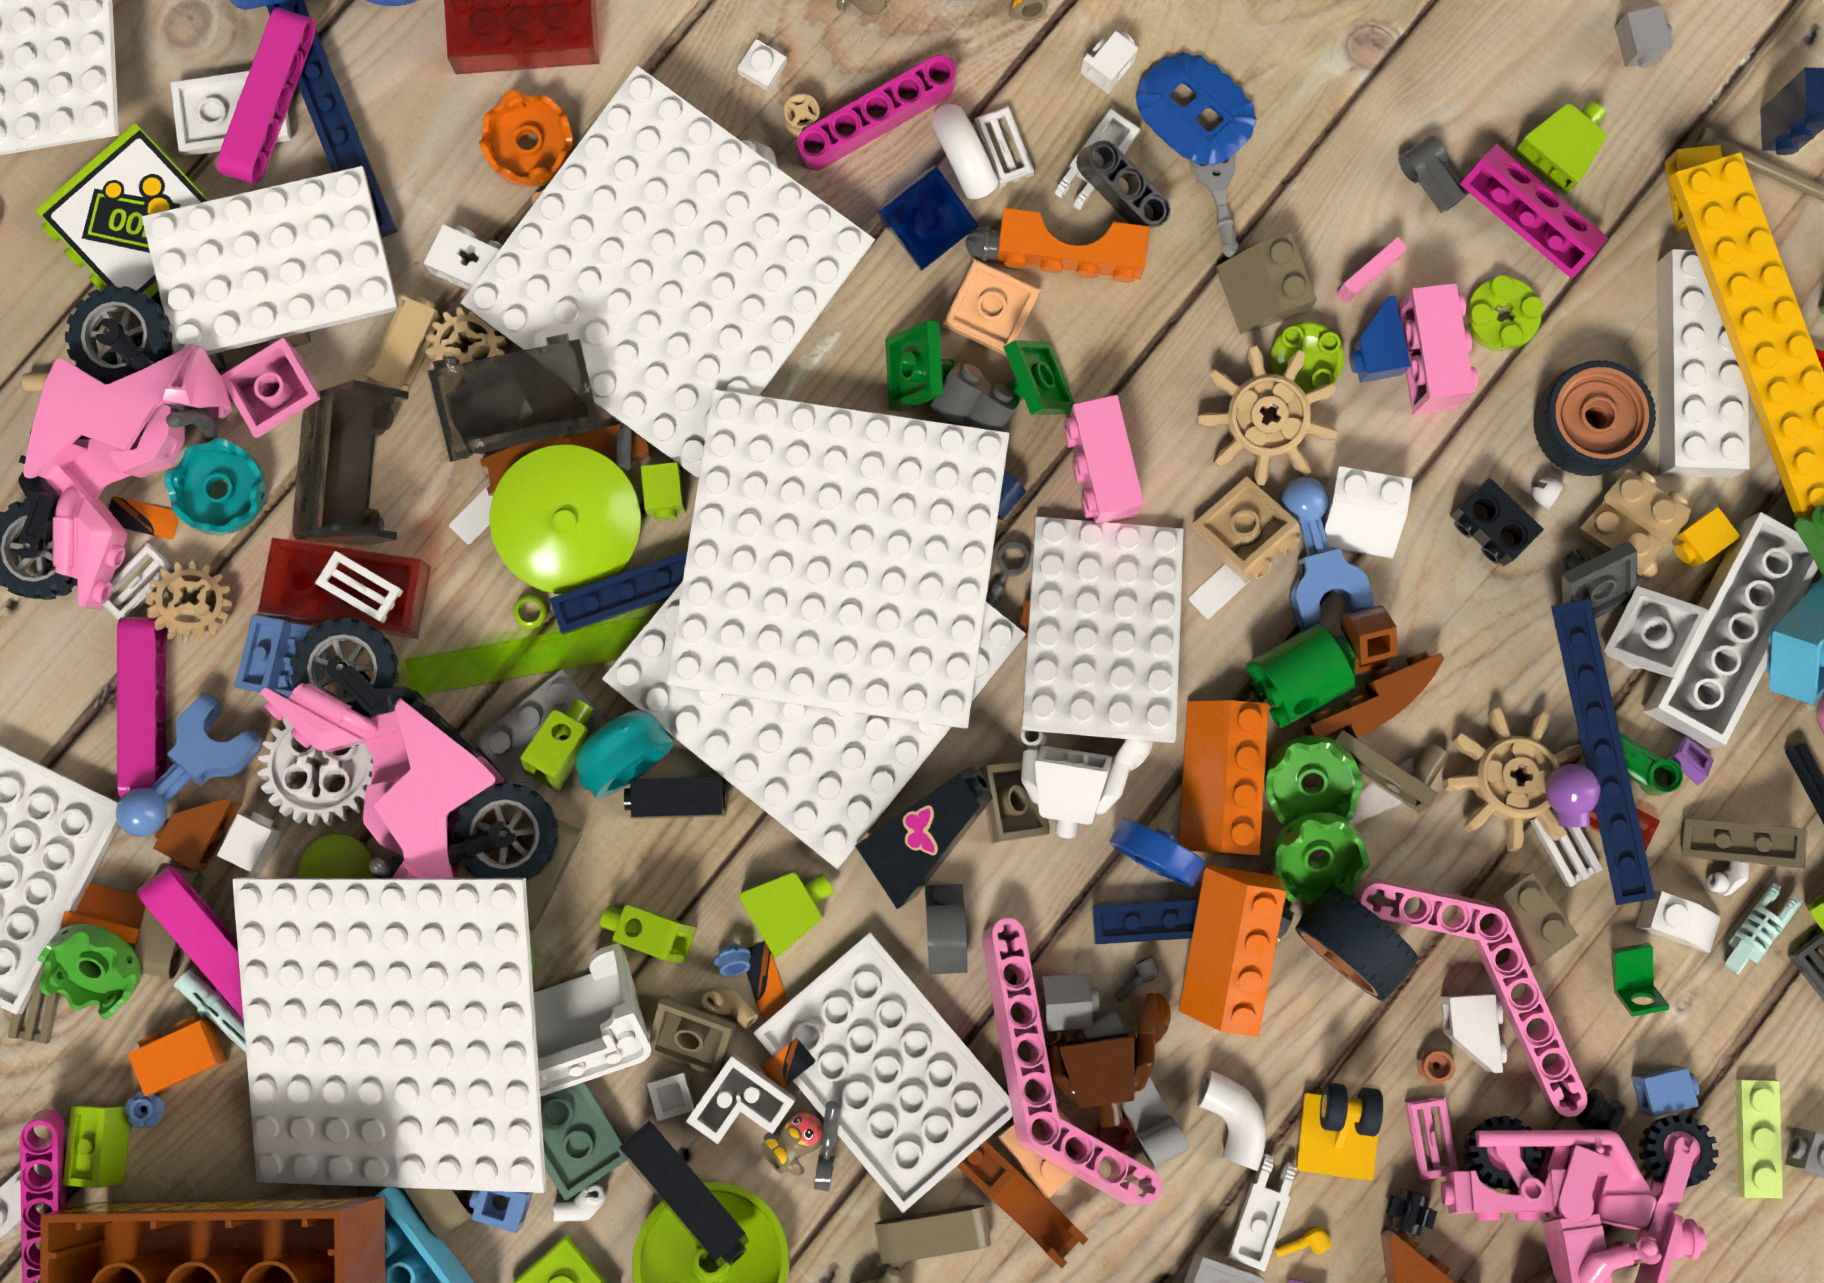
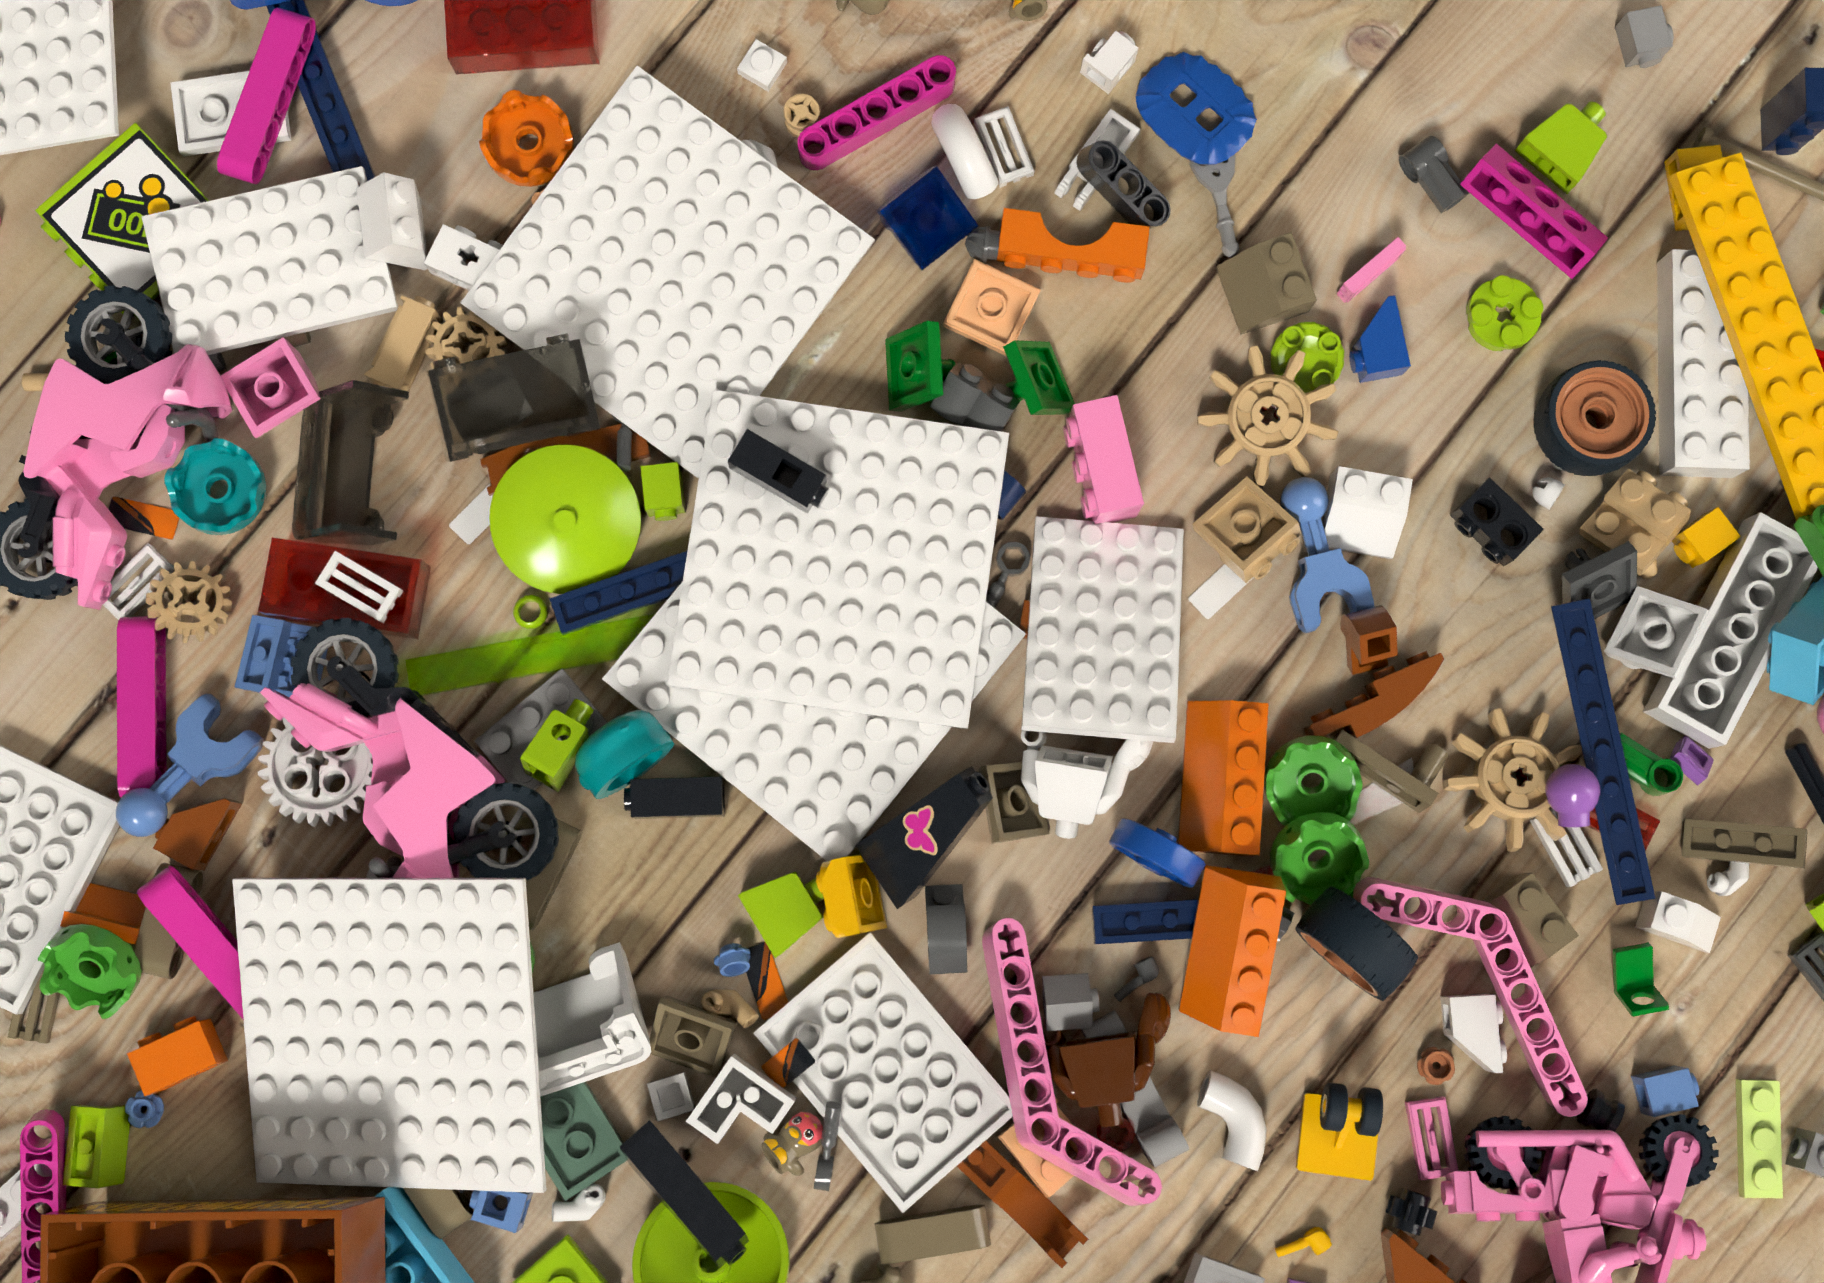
(211, 1004): light aqua pin -> none
(250, 842): white brick -> none
(336, 858): lime dish -> none
(392, 221): none -> white slope
(659, 935): lime torso -> none
(778, 472): none -> black brick
(850, 897): none -> yellow slope
(1261, 1216): white hinge -> none
(1302, 673): green cylinder -> none
(1437, 349): bright pink brick -> none
(1760, 930): light aqua hinge -> none

